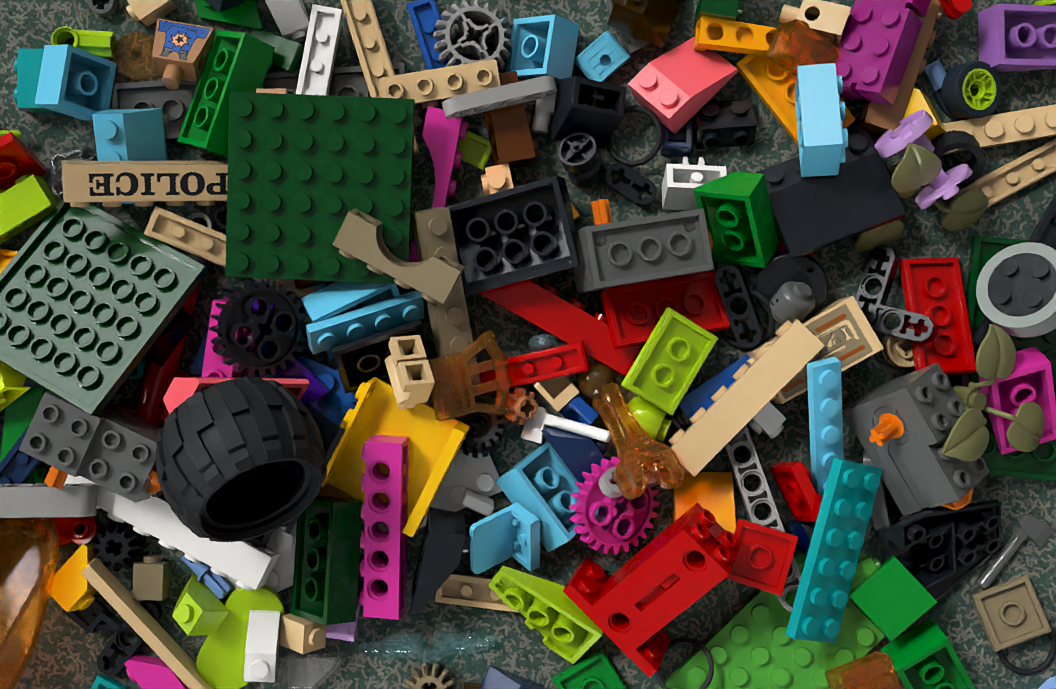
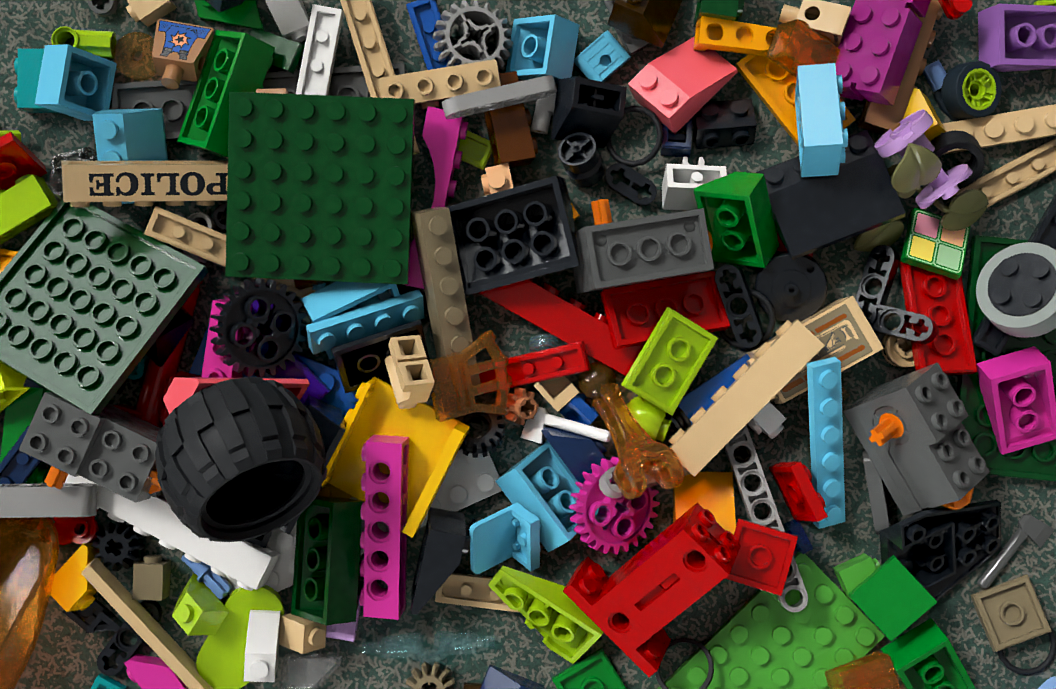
(363, 239): dark tan arch -> none
(477, 502): light grey tile -> none
(792, 302): dark grey head -> none
(834, 551): teal plate -> none
(933, 246): none -> tile
(969, 435): olive plant -> none

